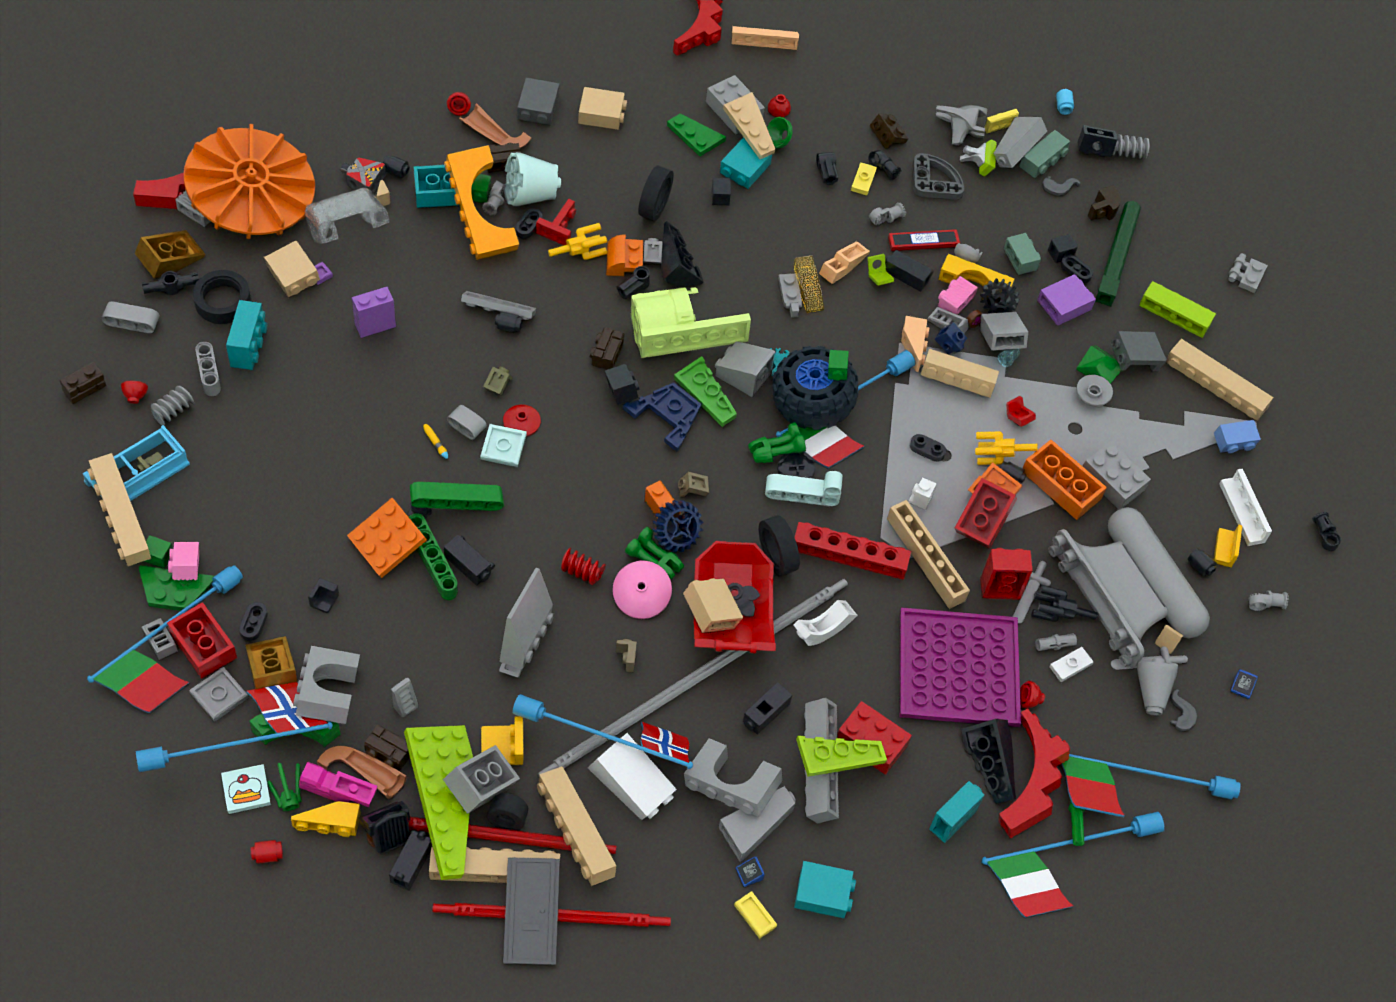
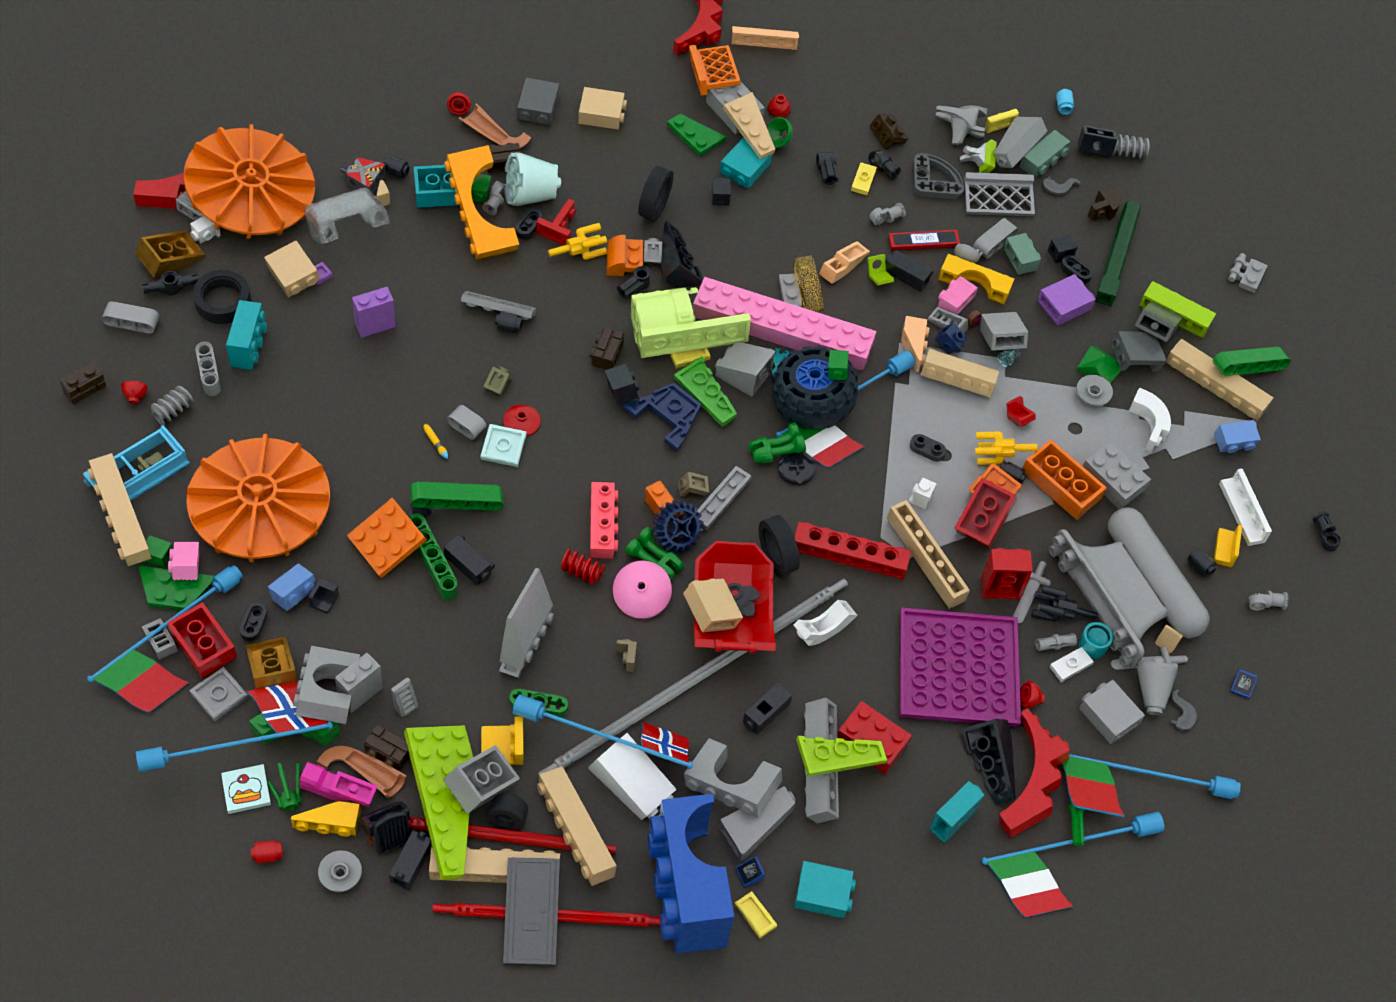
(203, 230): none -> white brick
(258, 498): none -> orange piece
(292, 587): none -> medium blue brick
(339, 862): none -> light grey dish
(360, 680): none -> light grey brick
(555, 699): none -> green beam
(602, 520): none -> coral brick
(685, 358): none -> light yellow tile
(693, 893): none -> blue piece
(702, 70): none -> orange fence
(723, 496): none -> light grey plate
(784, 322): none -> bright pink brick
(805, 490): light aqua beam -> none
(995, 238): none -> light grey beam
(1008, 297): black gear -> none
(1014, 182): none -> light grey fence
(1096, 639): none -> teal piece
(1111, 711): none -> light grey brick
(1156, 413): none -> white arch
(1158, 321): none -> dark grey brick
(1251, 361): none -> green beam

